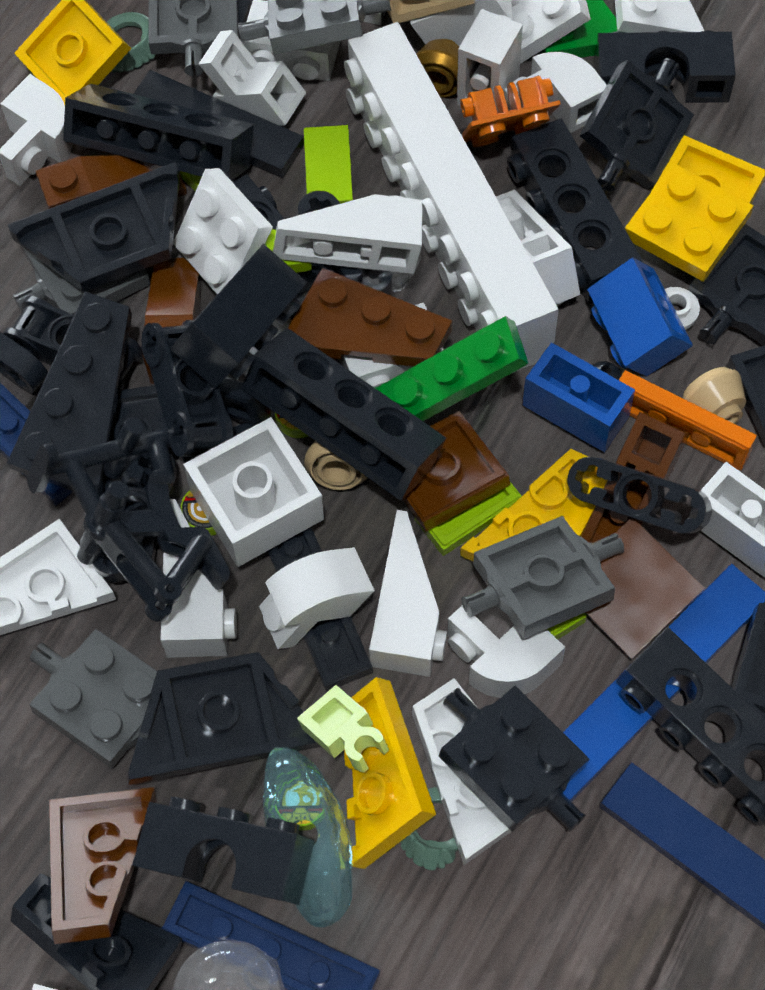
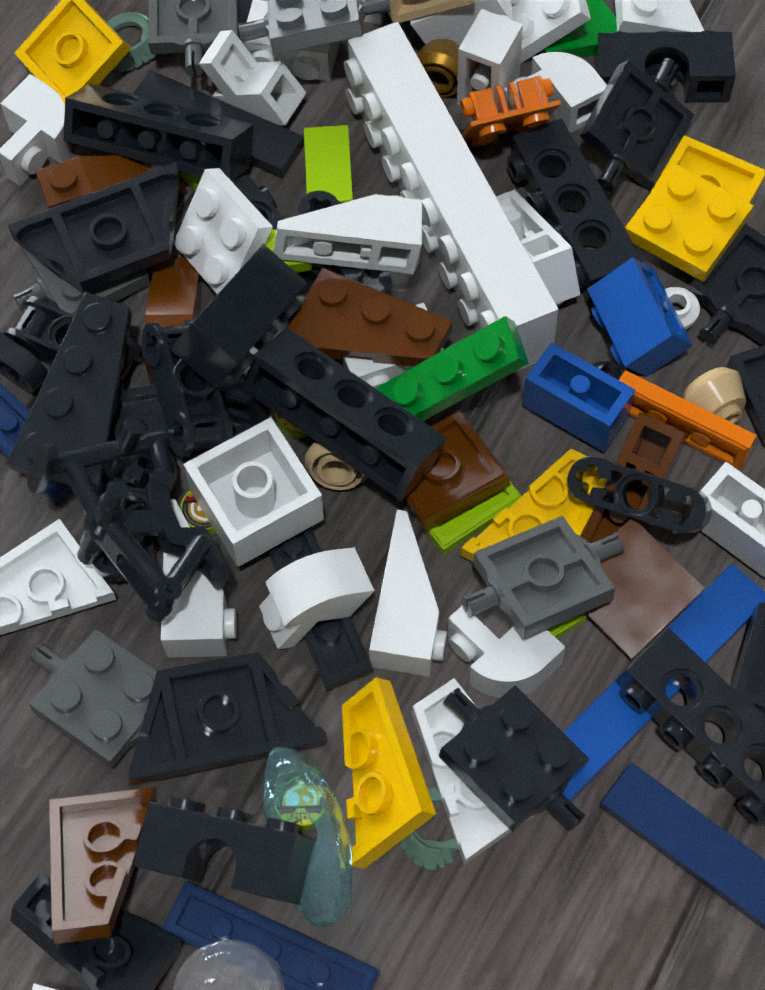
(342, 724): yellowish green plate -> none

